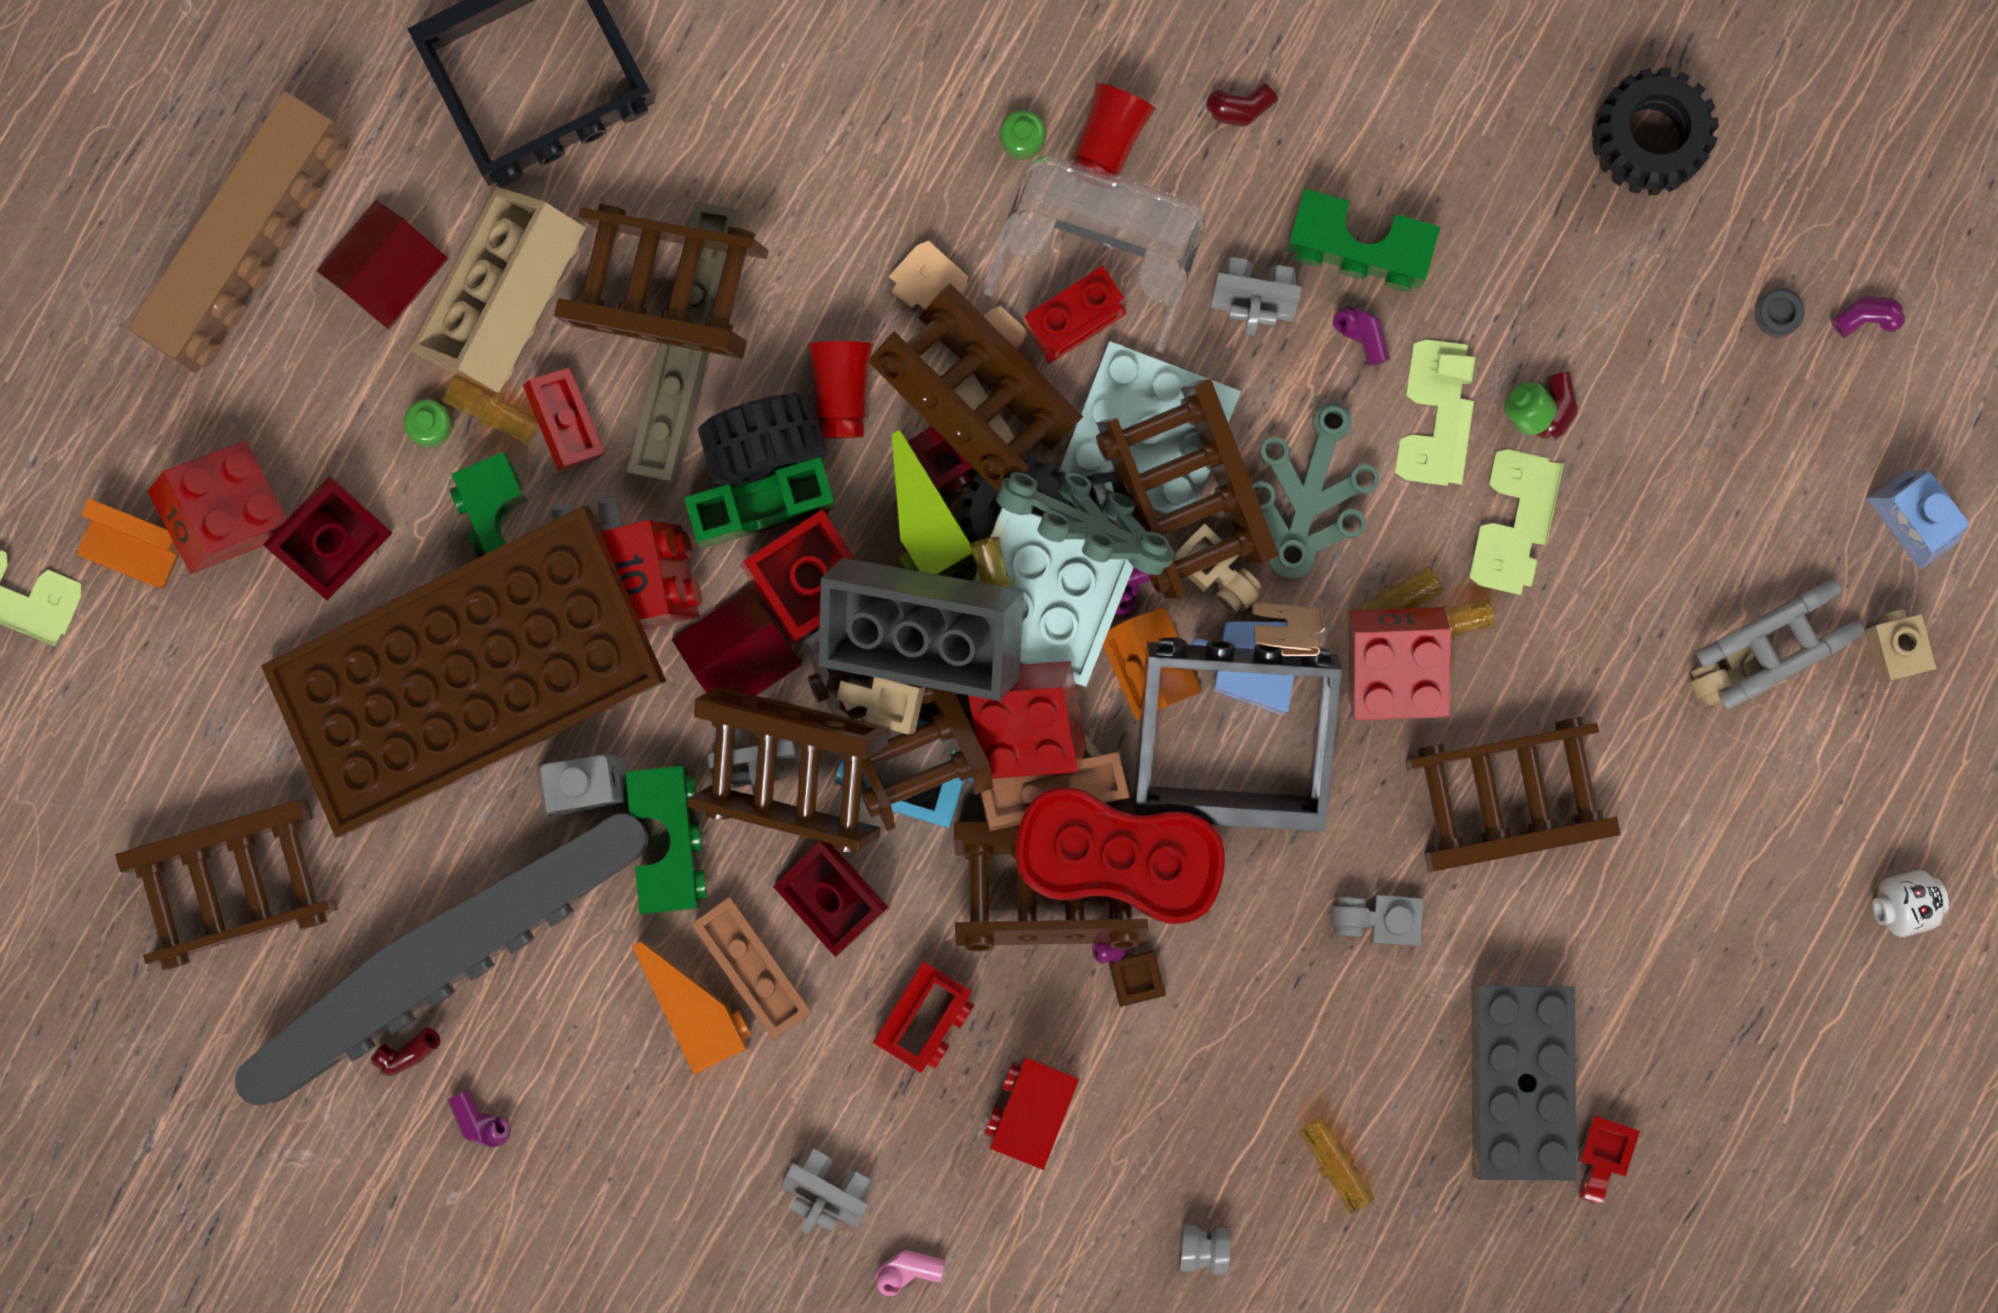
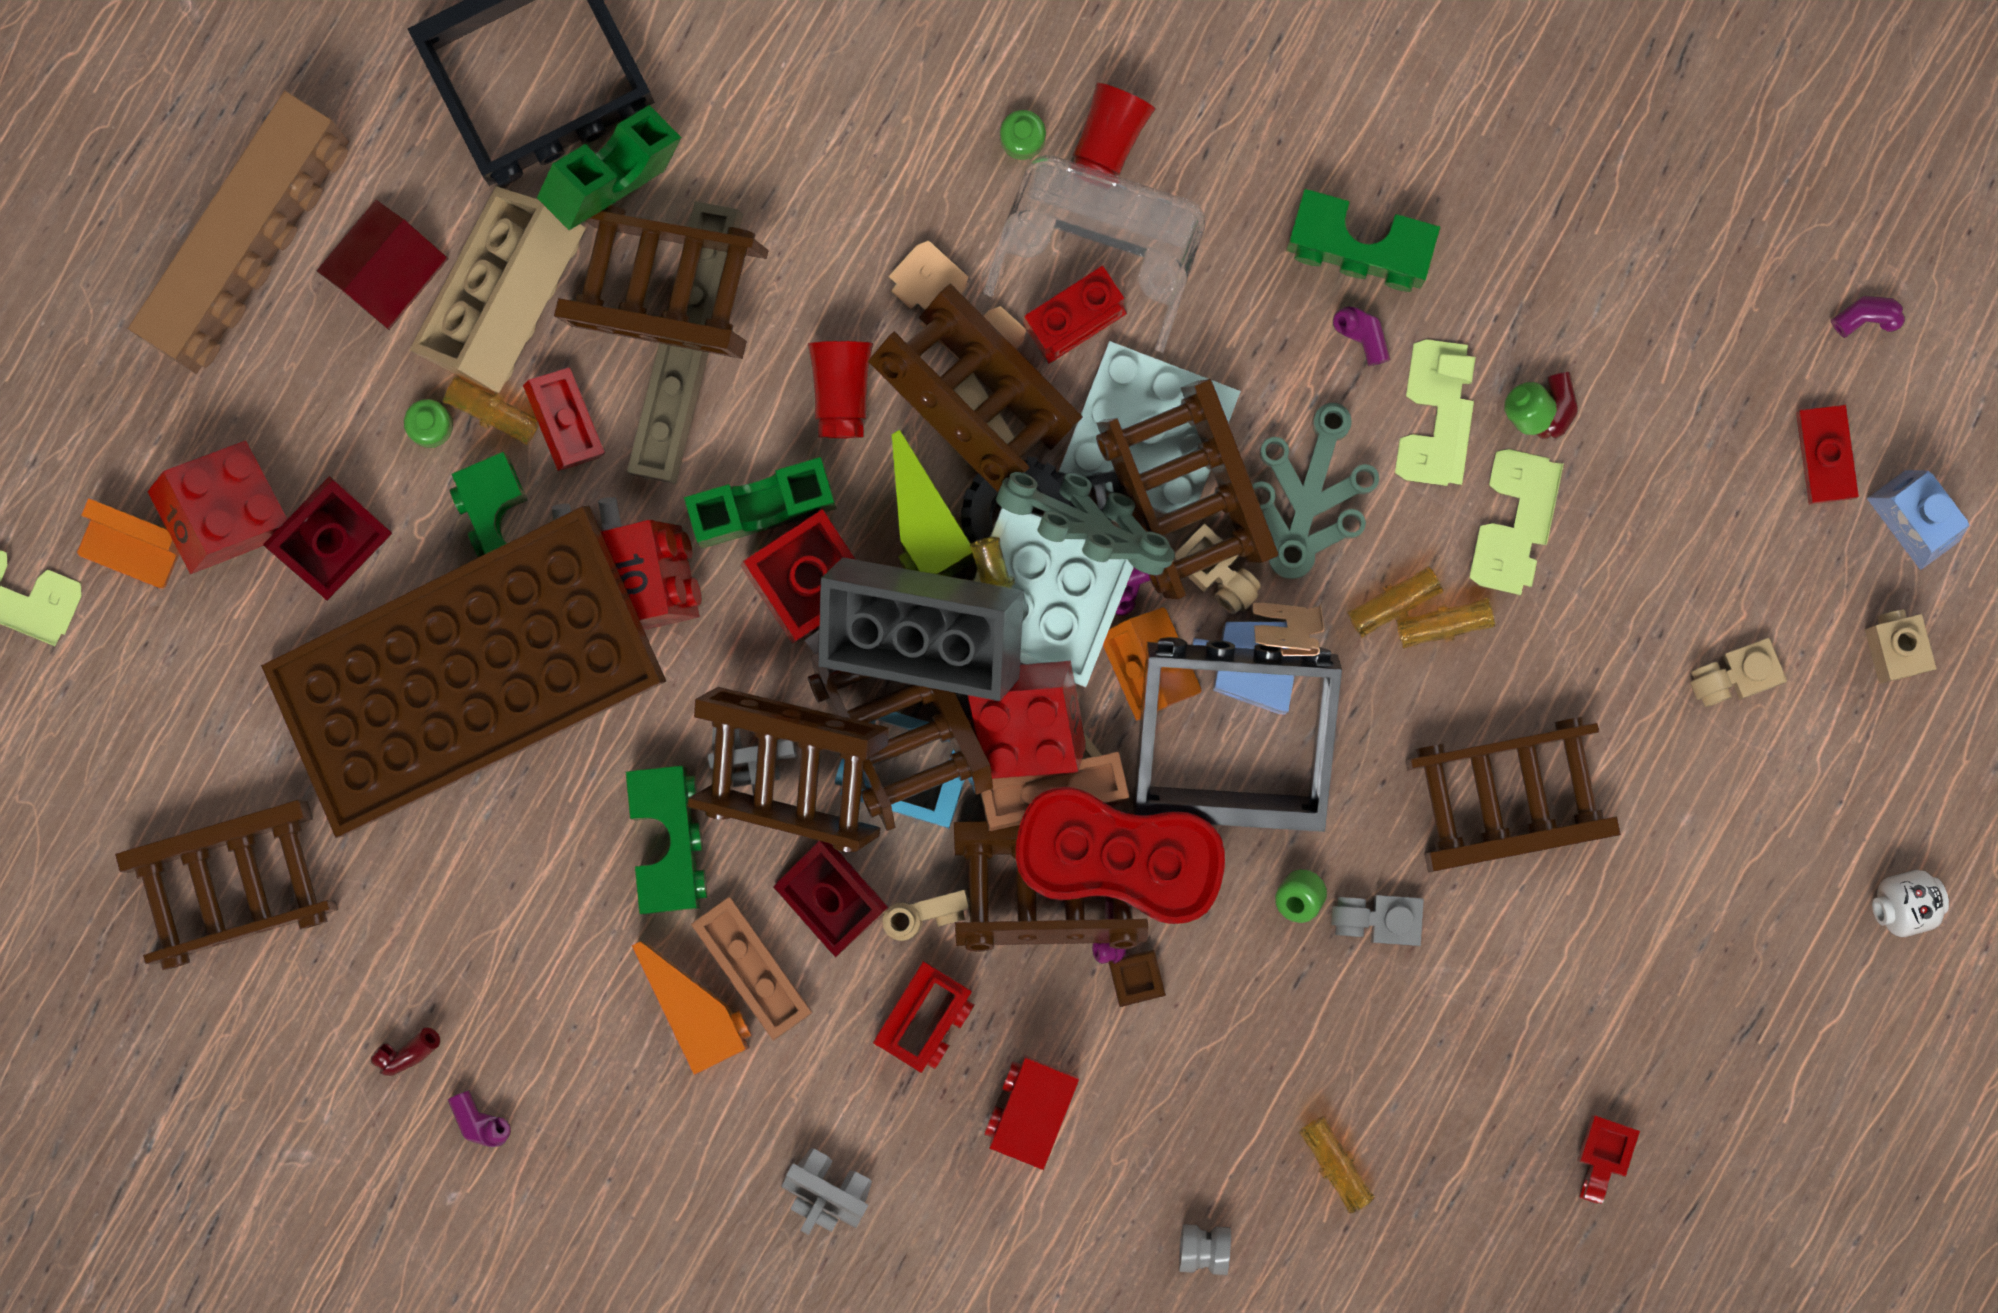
(435, 957): dark grey piece -> none
(582, 784): light grey torso -> none
(590, 182): none -> green arch
(737, 648): dark red slope -> none
(760, 438): black tyre -> none
(887, 702): tan plate -> none
(904, 1268): bright pink arm -> none
(929, 446): dark red brick -> none
(945, 909): none -> tan plate
(1240, 110): dark red arm -> none
(1254, 298): light grey hips -> none
(1301, 896): none -> bright green piece
(1399, 663): brick -> none
(1515, 1130): dark grey brick -> none
(1677, 101): black tyre -> none
(1778, 670): light grey piece -> none
(1779, 313): dark grey tile -> none
(1827, 454): none -> red plate

